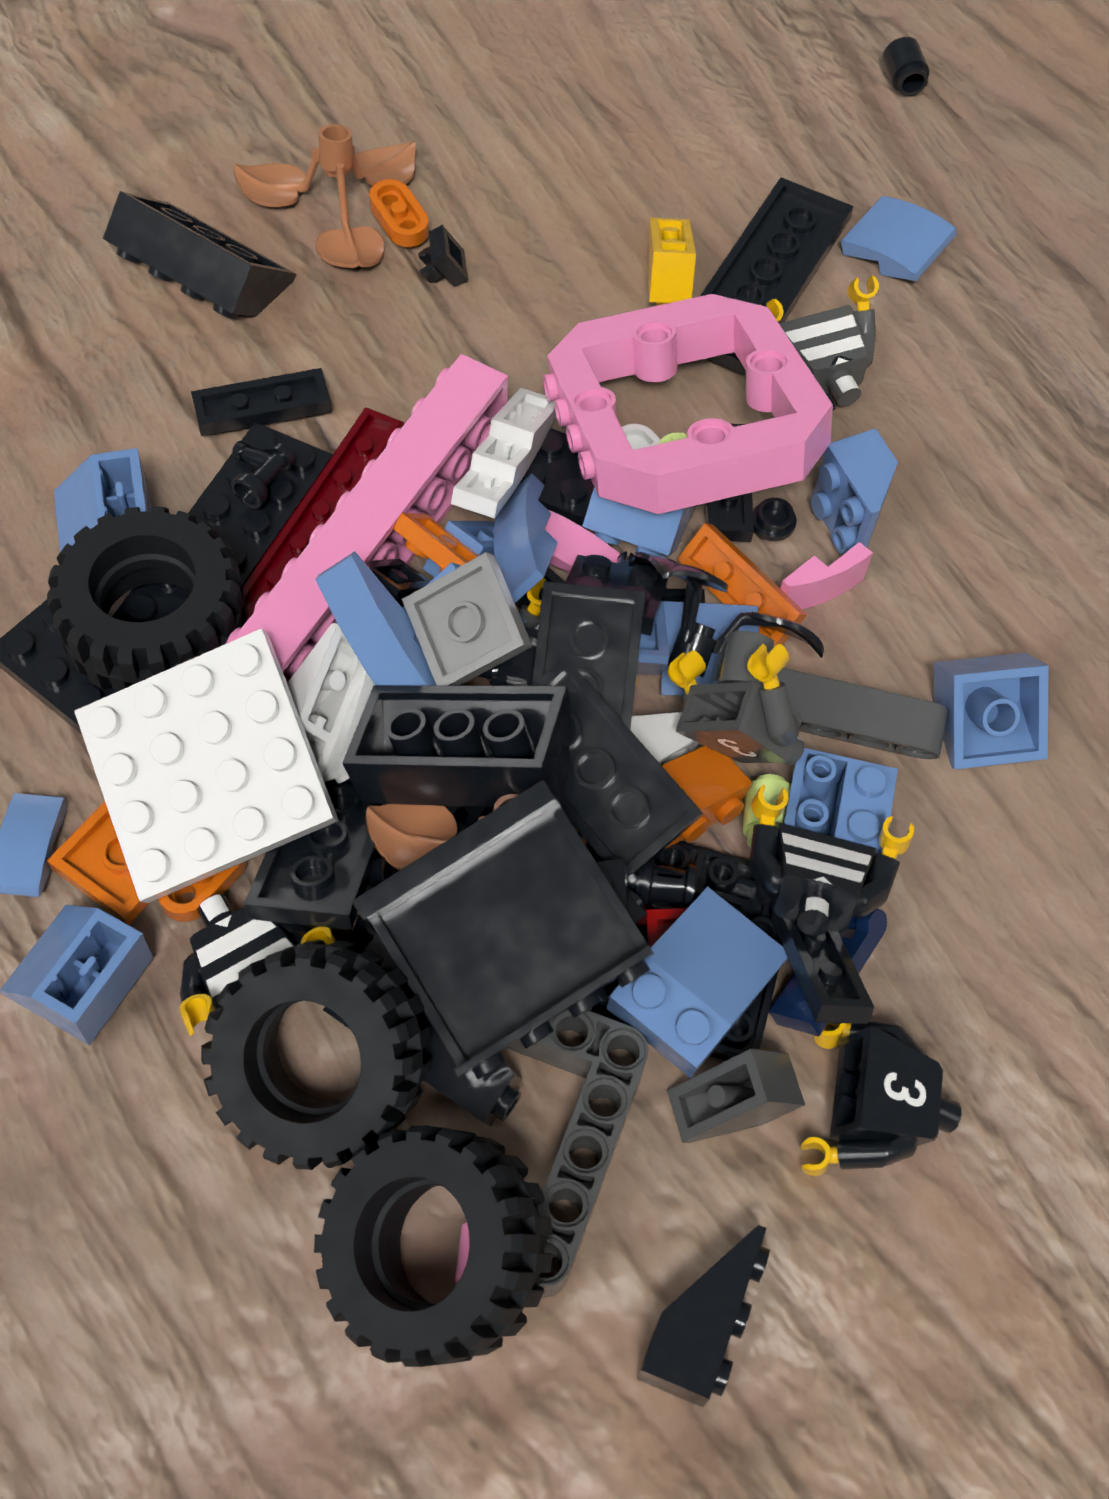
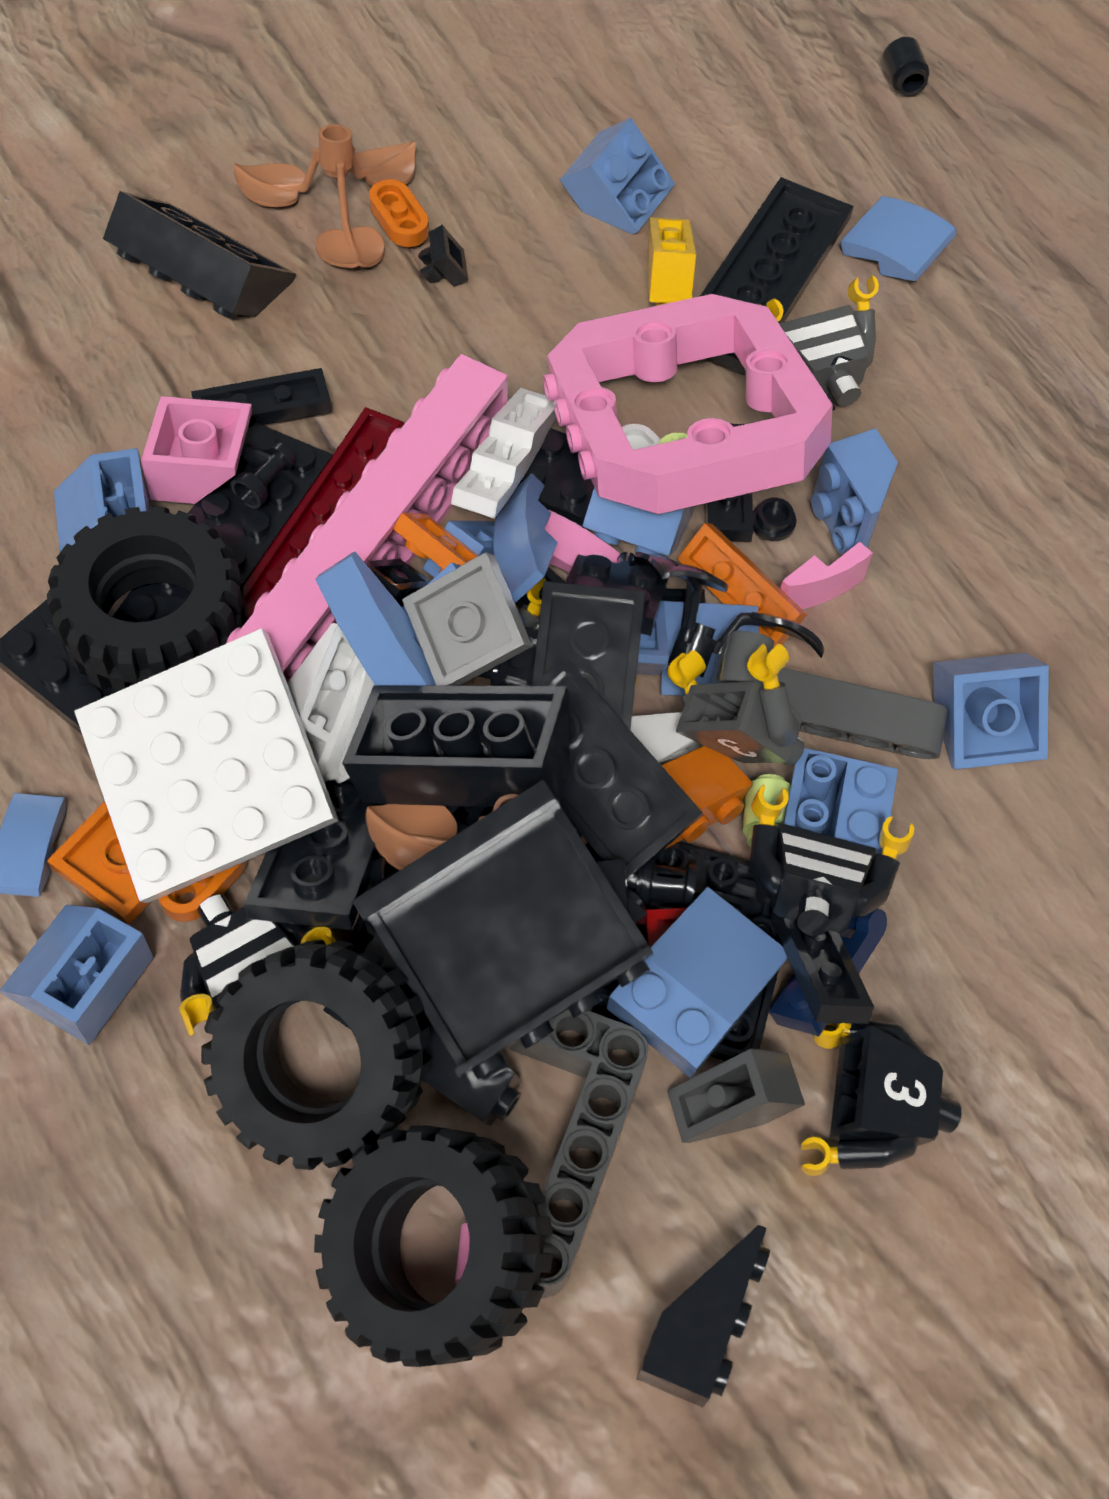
(193, 447): none -> bright pink slope
(618, 178): none -> medium blue slope

